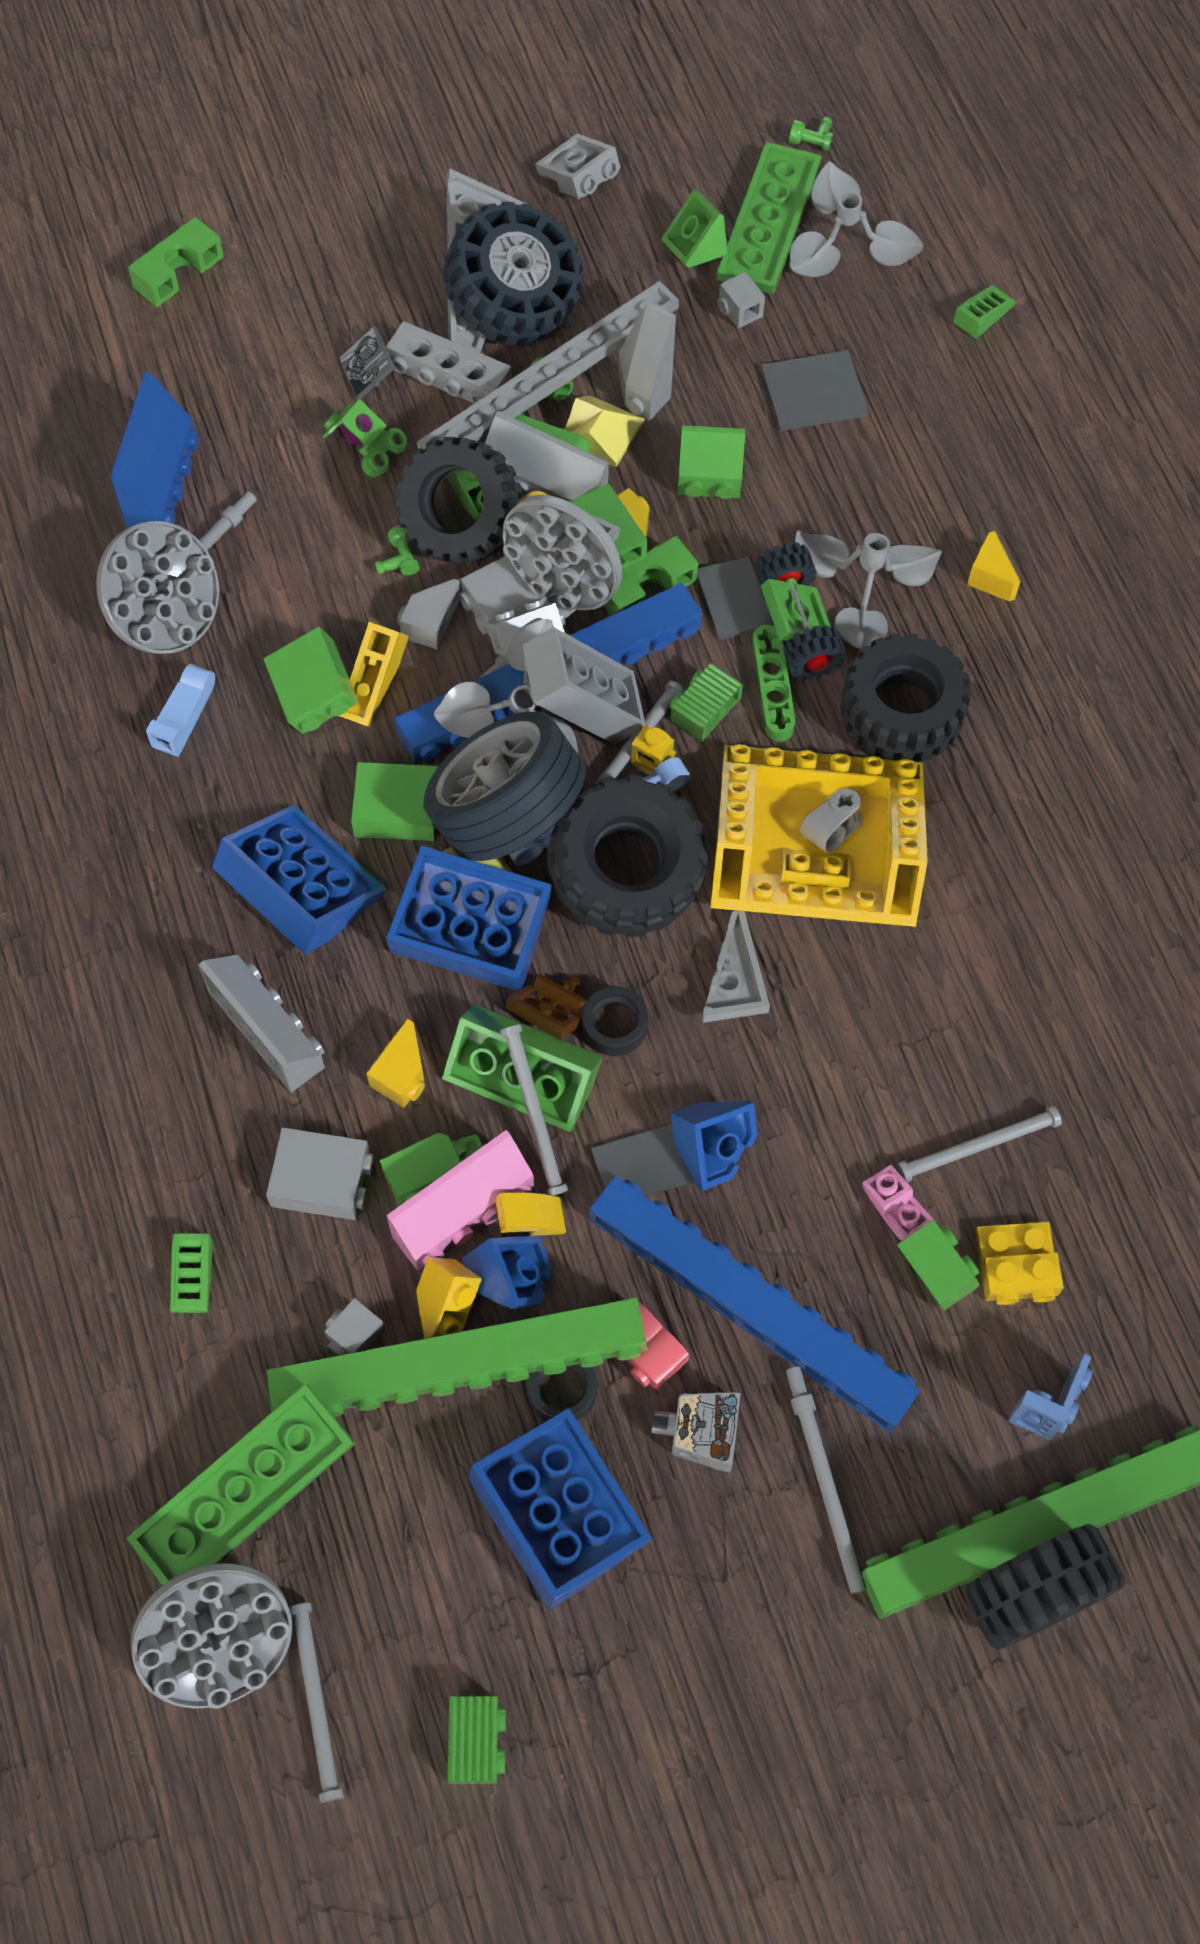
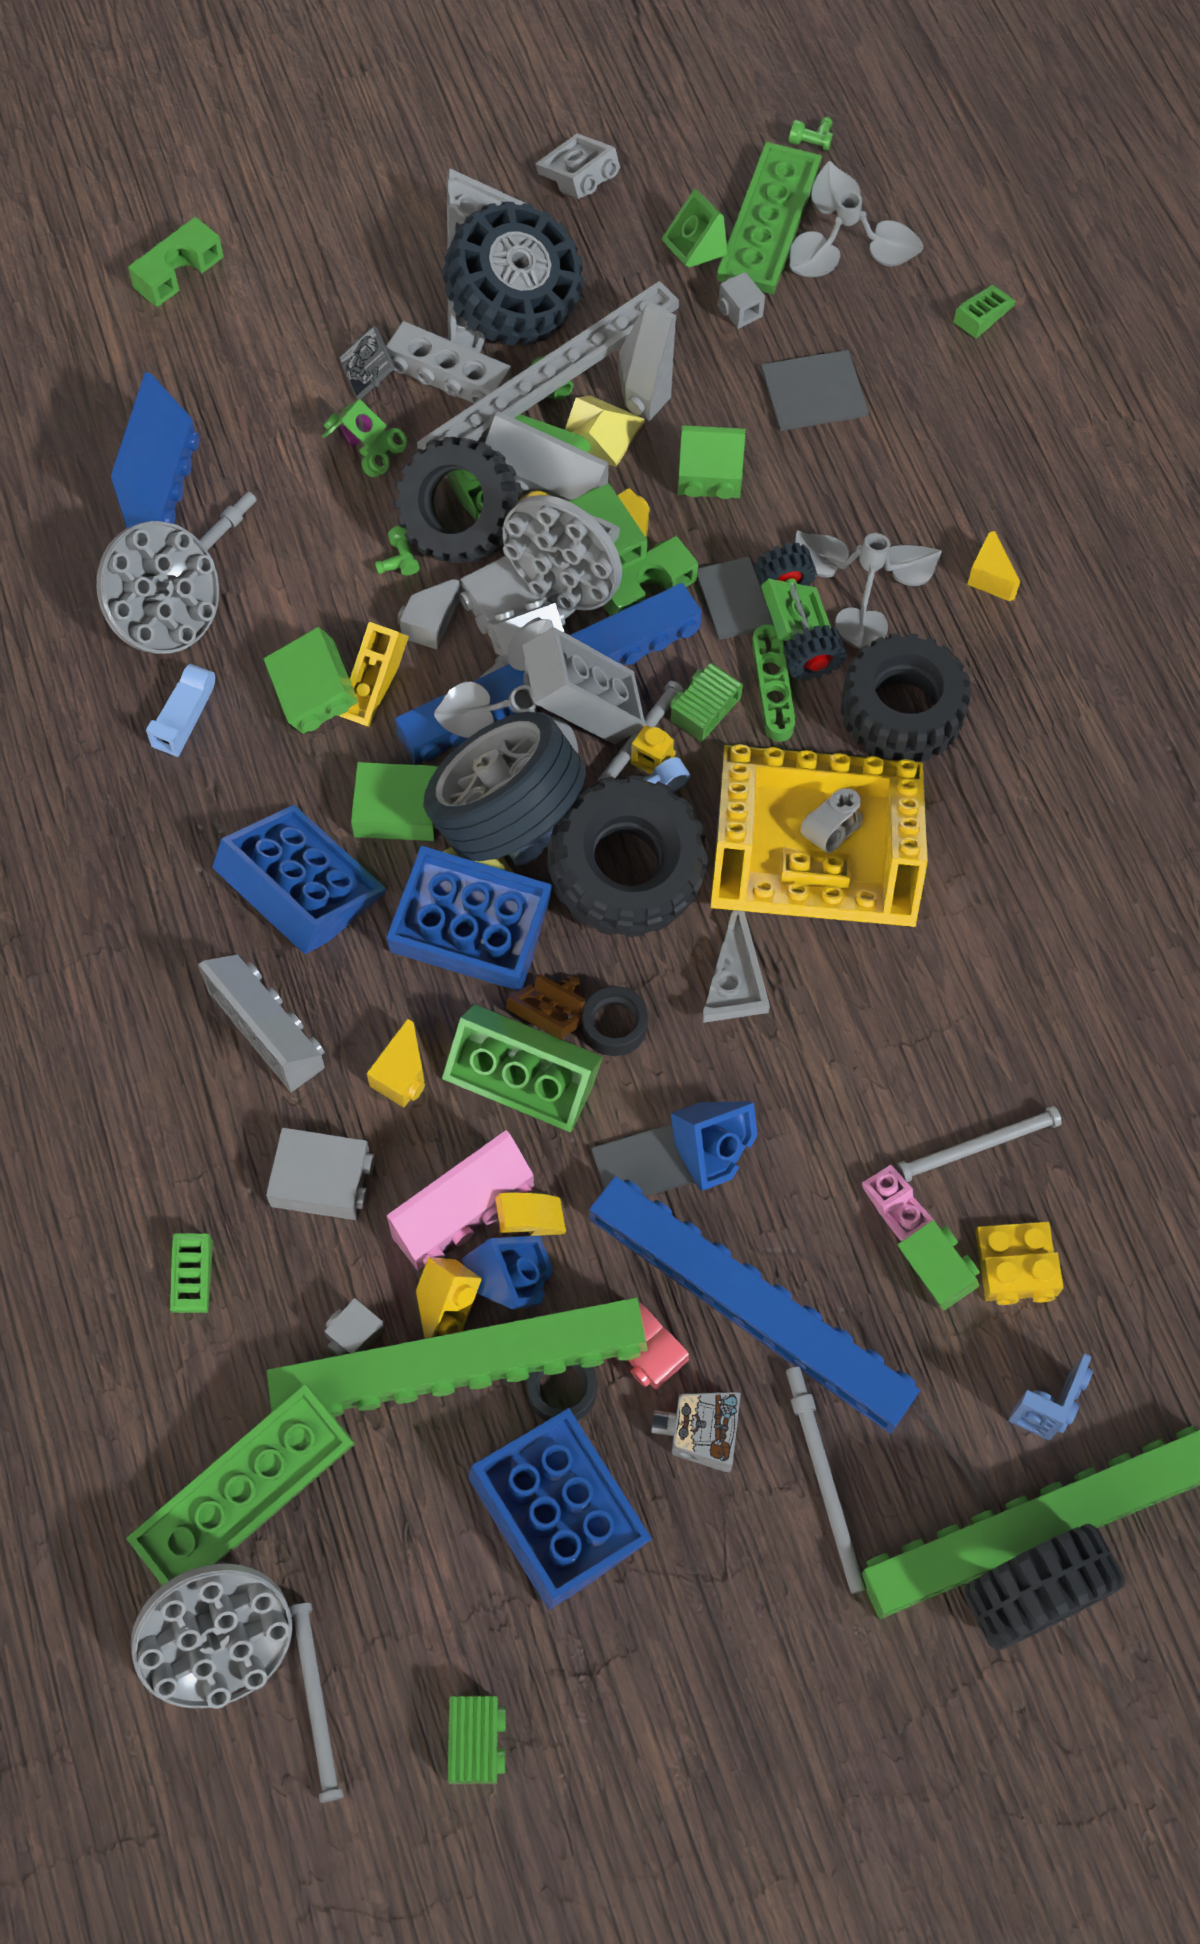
(425, 1162): bright green hinge -> none
(534, 1110): light grey bar -> none

